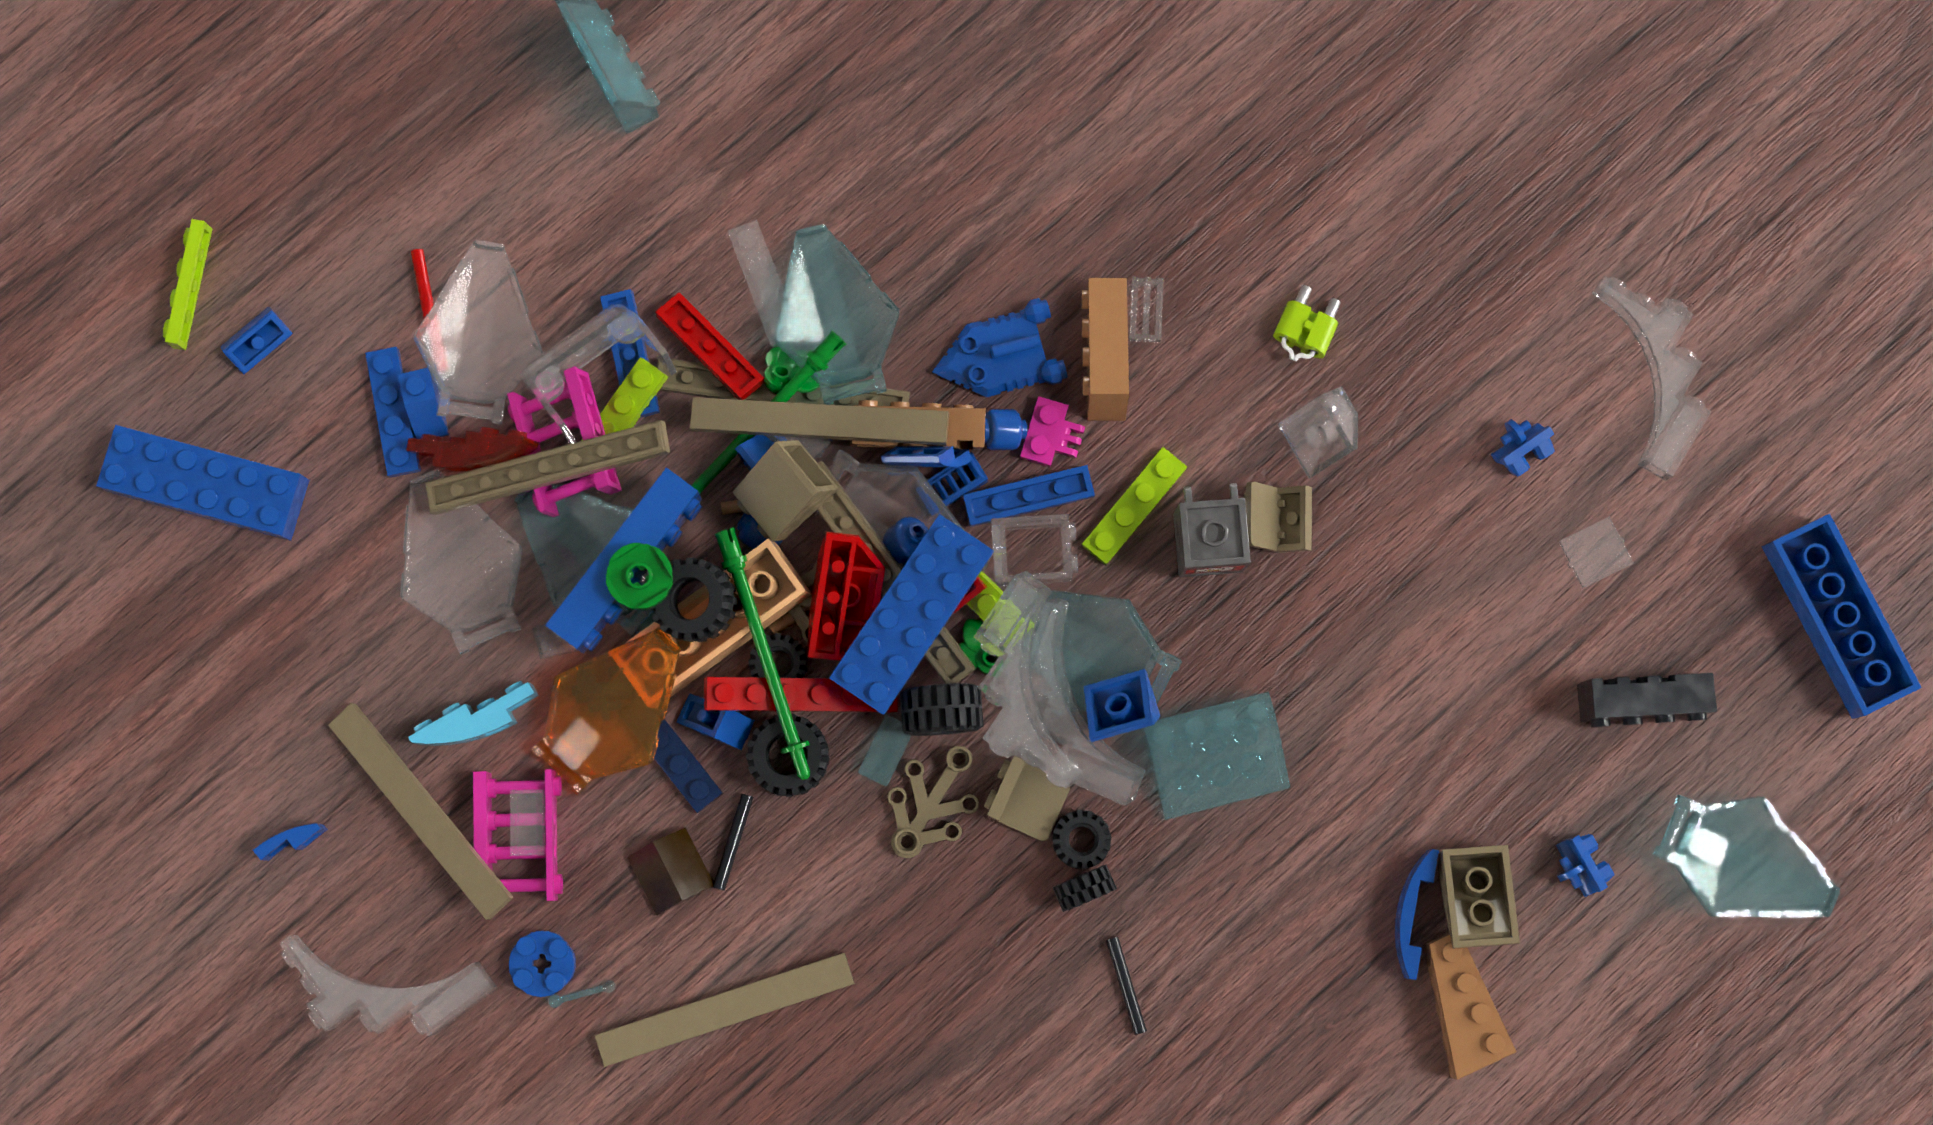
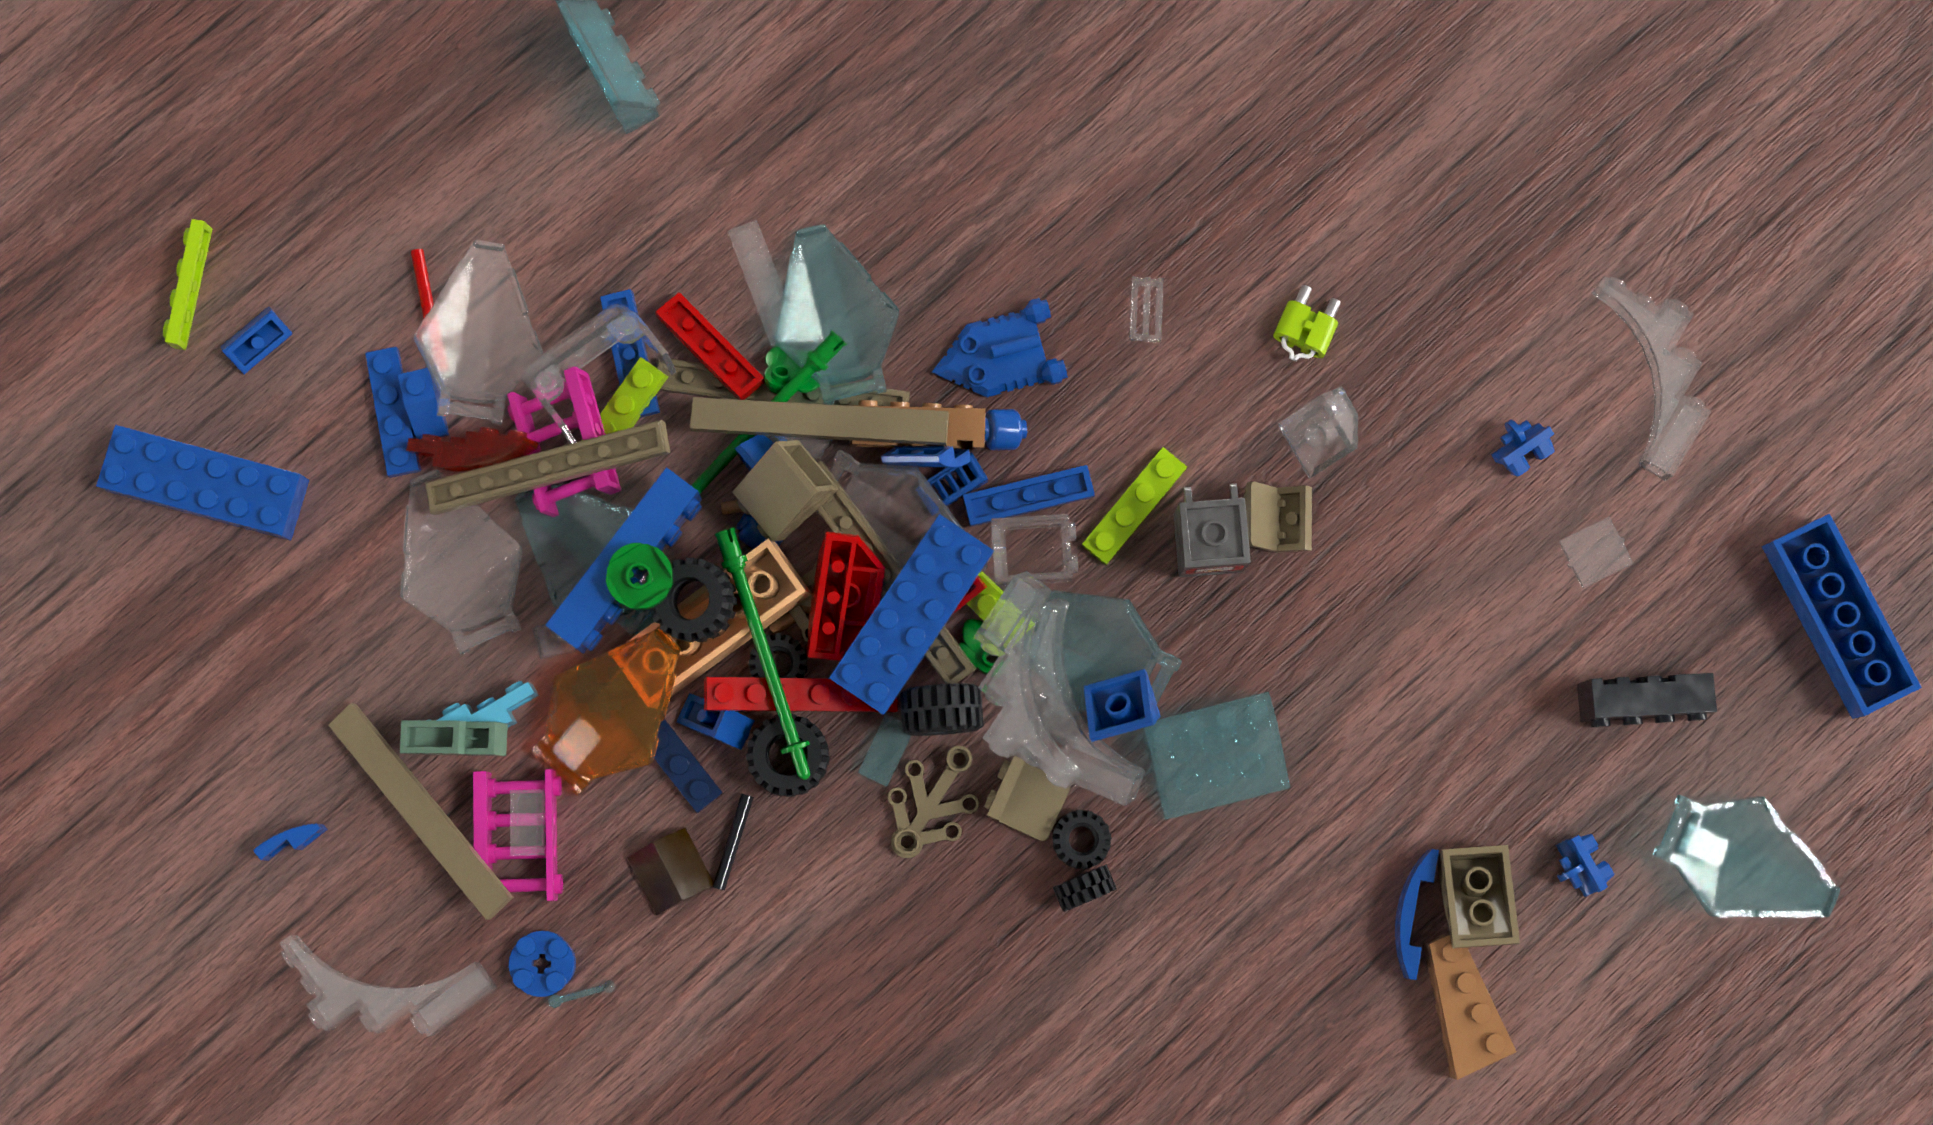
(453, 738): none -> sand green slope
(724, 1009): dark tan tile -> none
(904, 538): blue head -> none
(1050, 433): dark pink hinge -> none
(1106, 349): medium nougat wedge -> none
(1126, 985): black bar -> none

